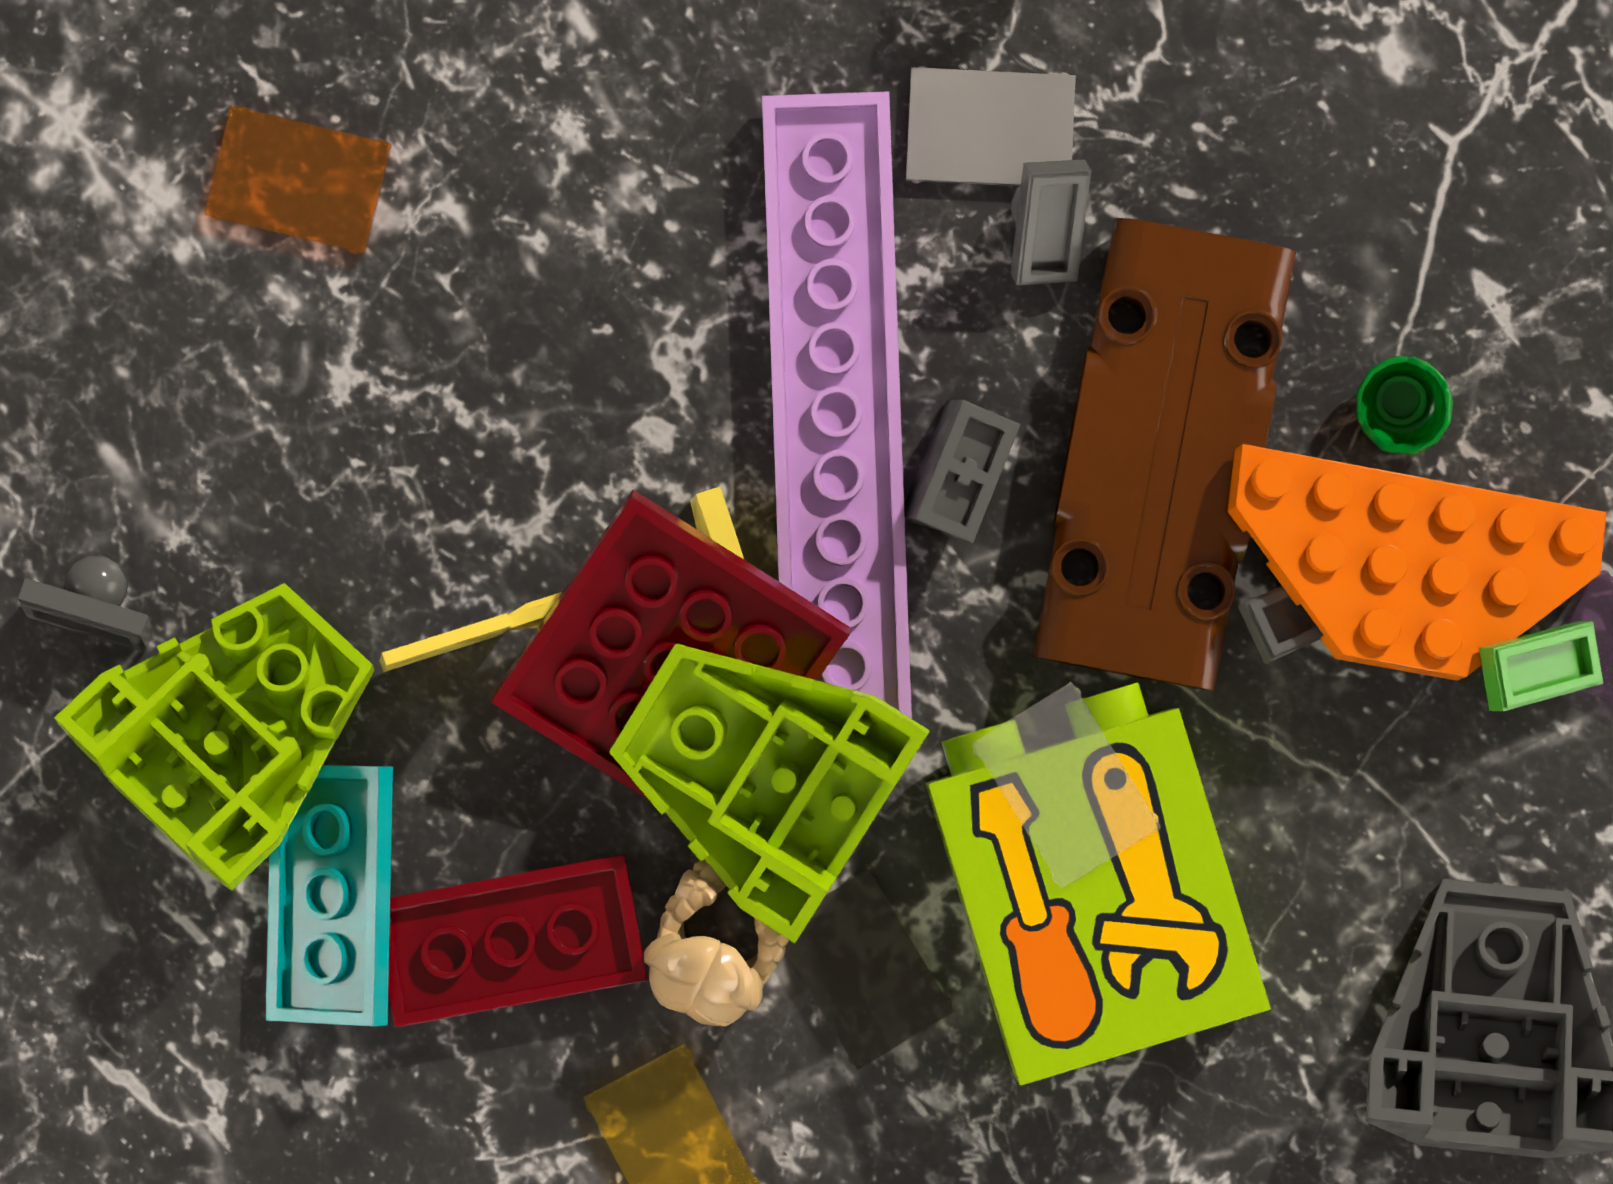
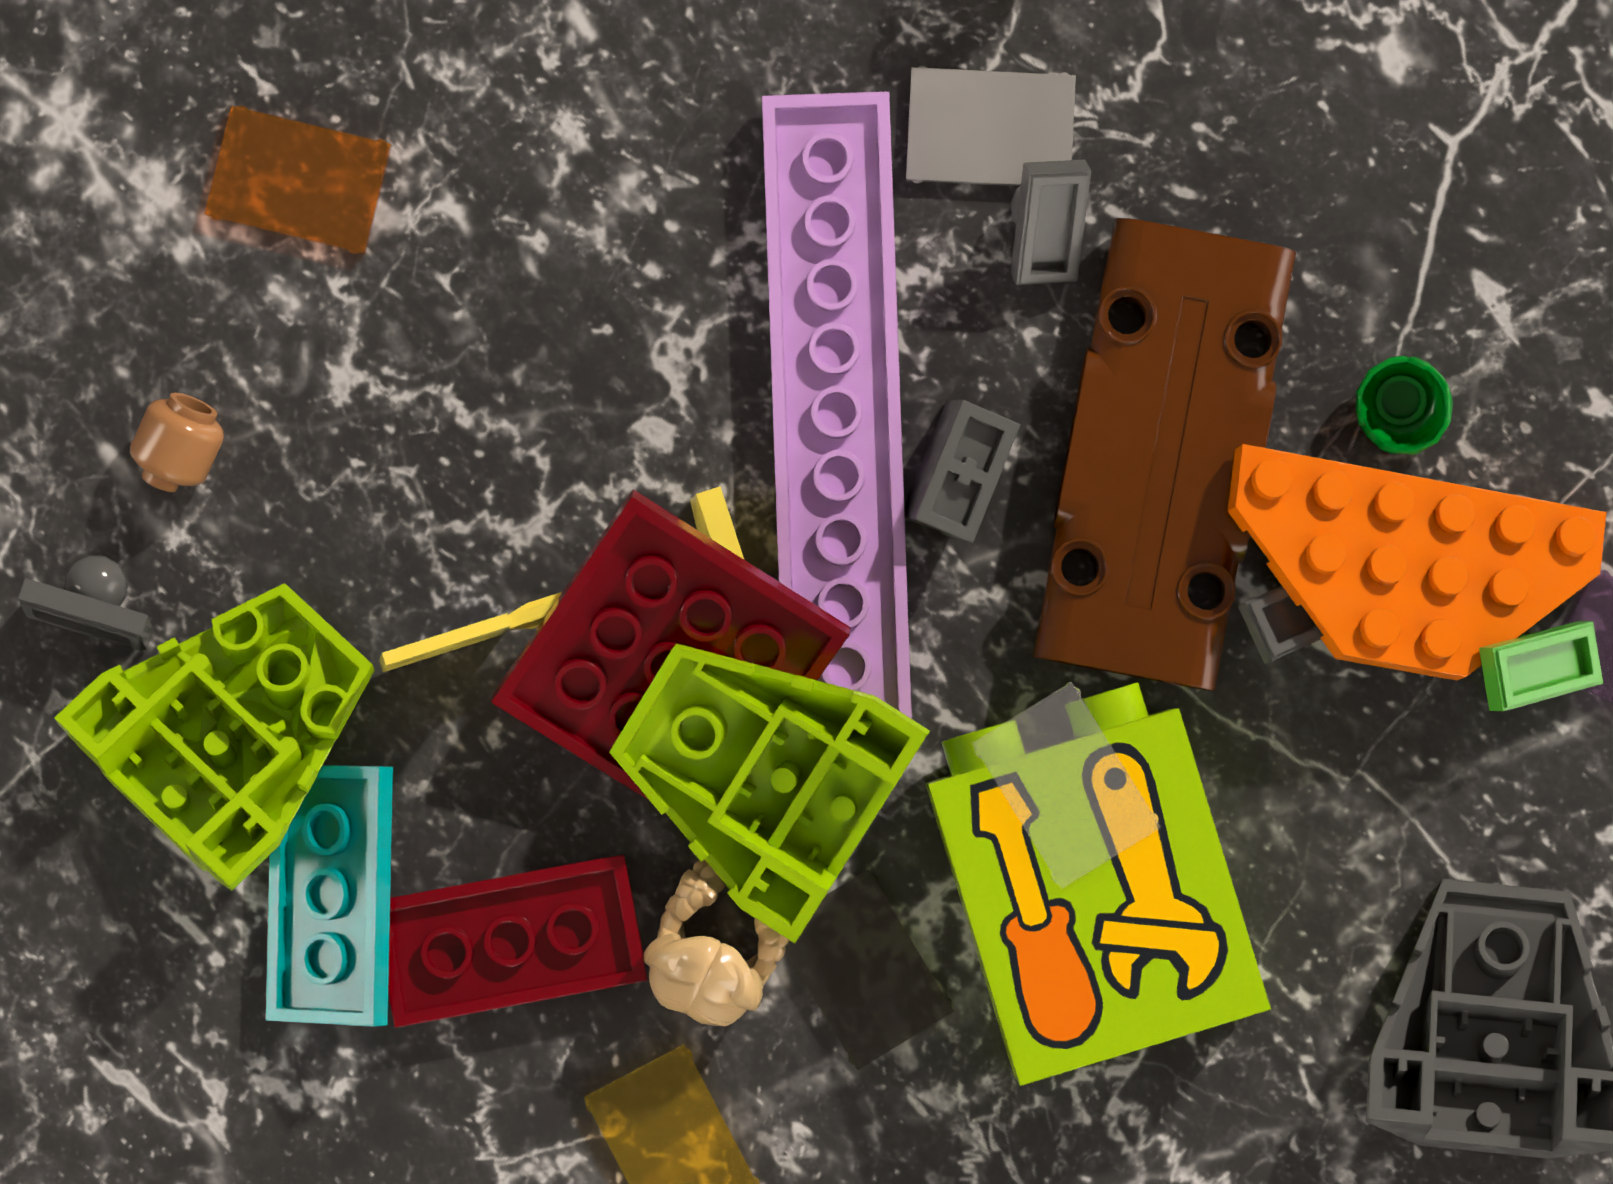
(177, 442): none -> medium nougat head

